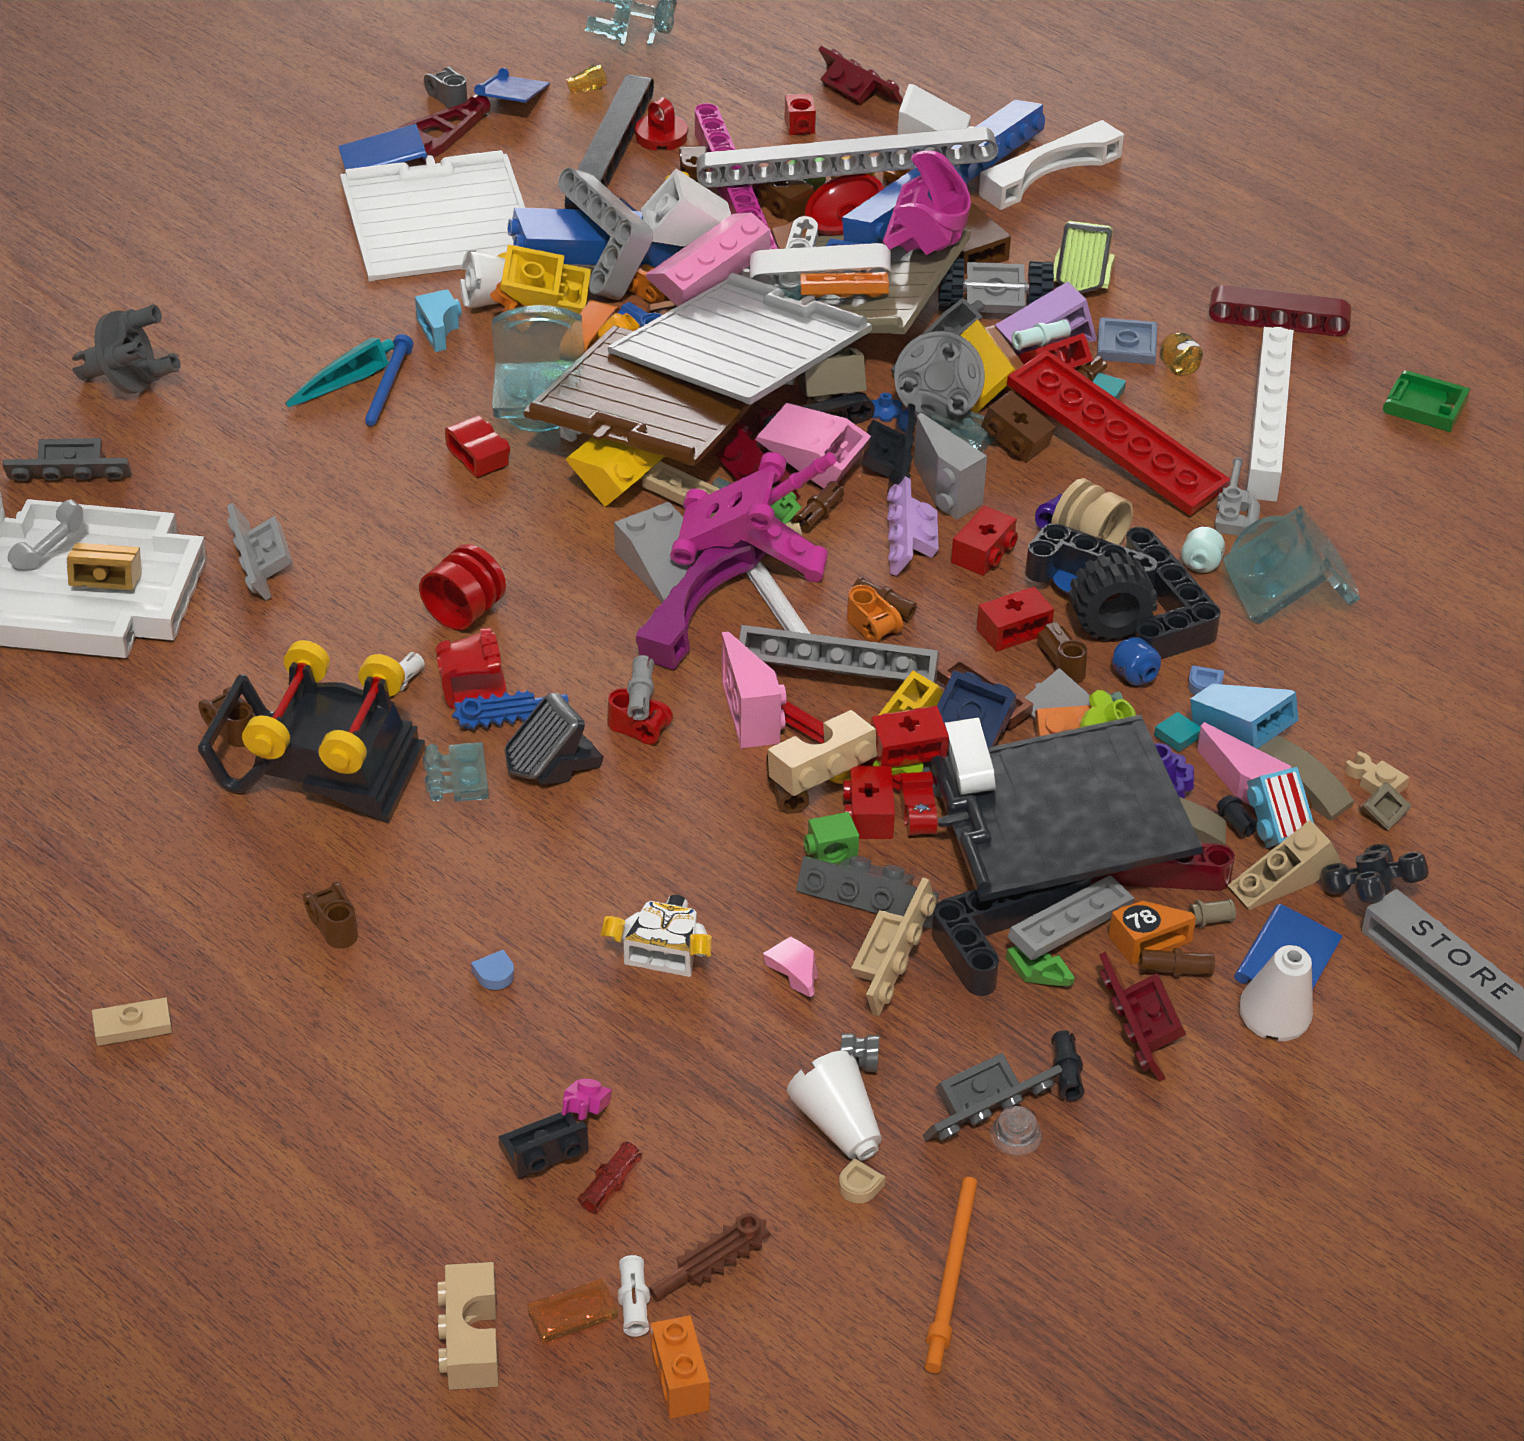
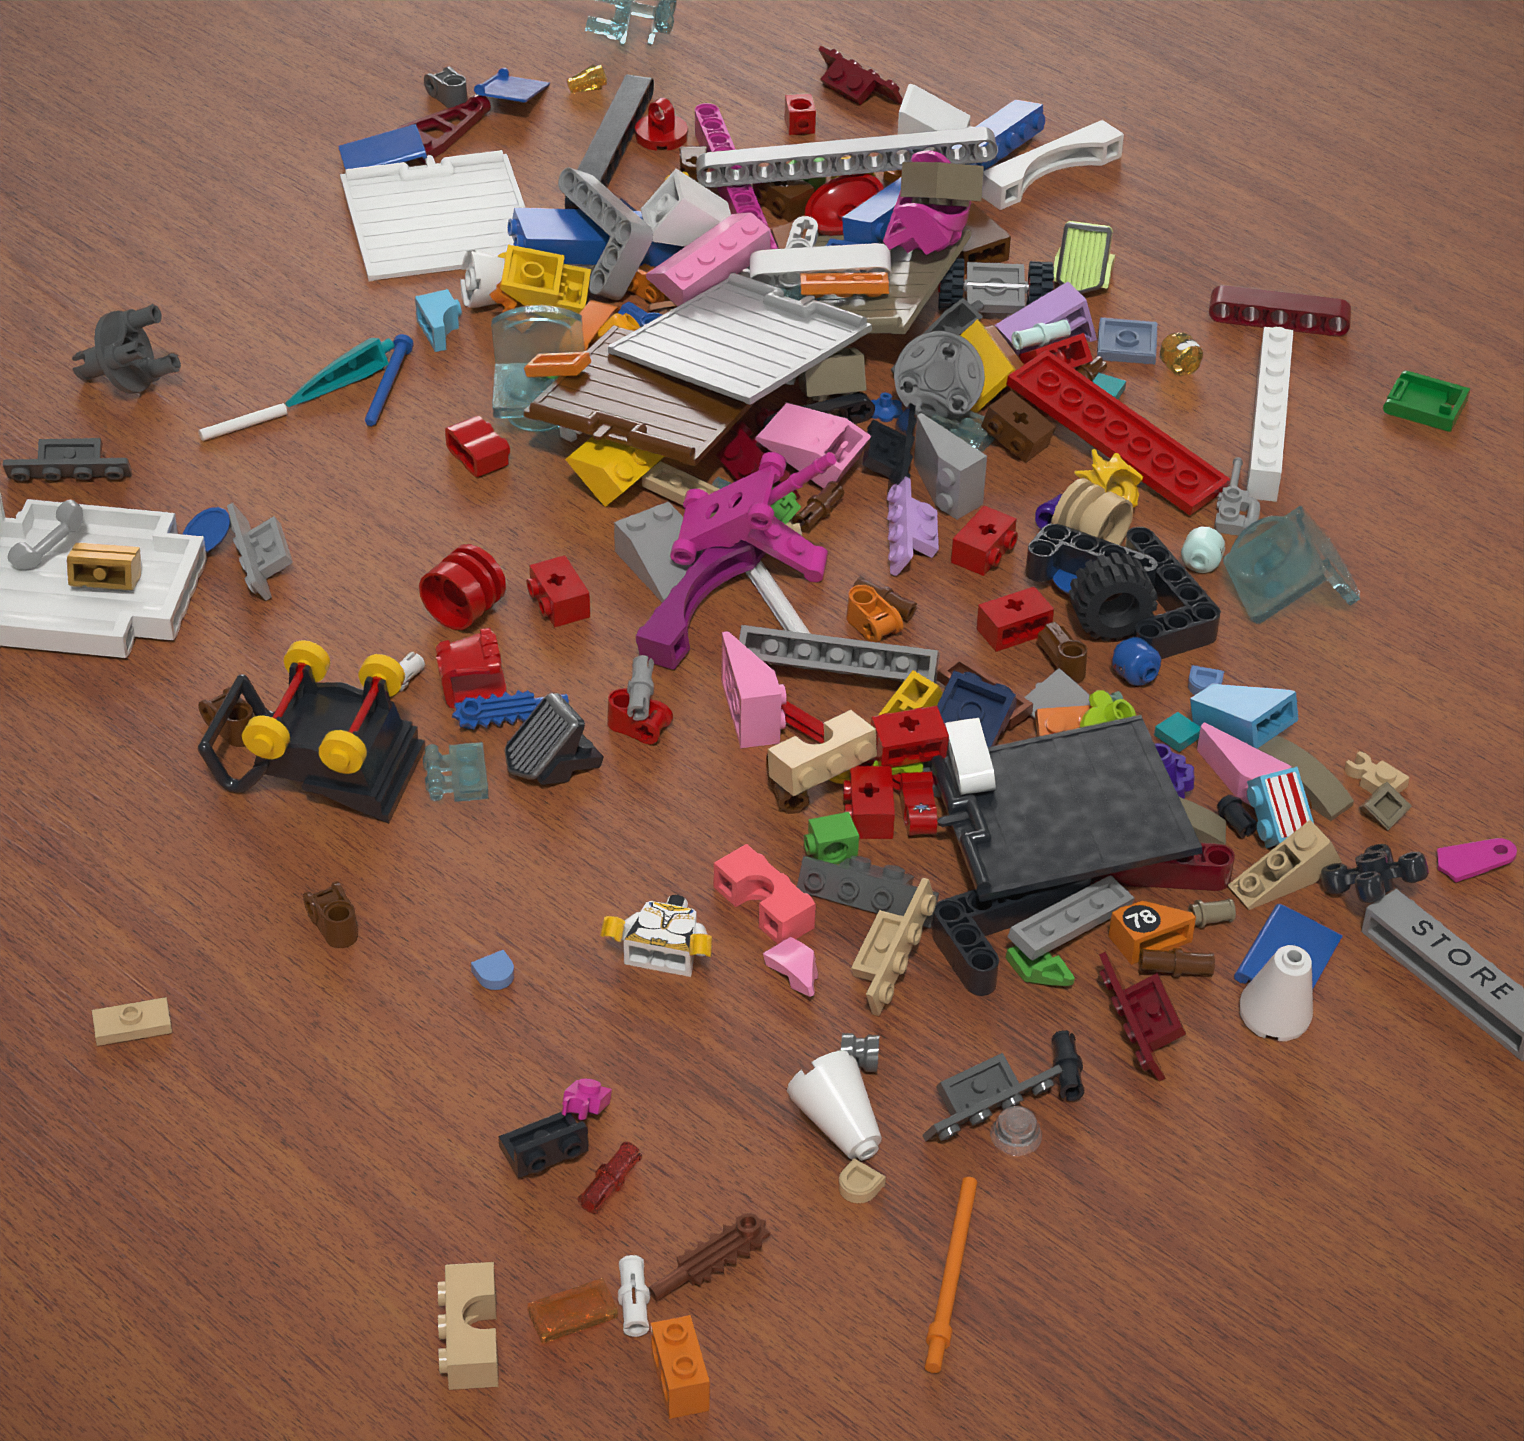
(211, 524): none -> blue piece
(242, 422): none -> white bar
(557, 364): none -> orange tile
(559, 591): none -> red brick
(783, 907): none -> coral arch
(941, 183): none -> dark tan brick
(1114, 476): none -> yellow hair
(1475, 858): none -> dark pink piece

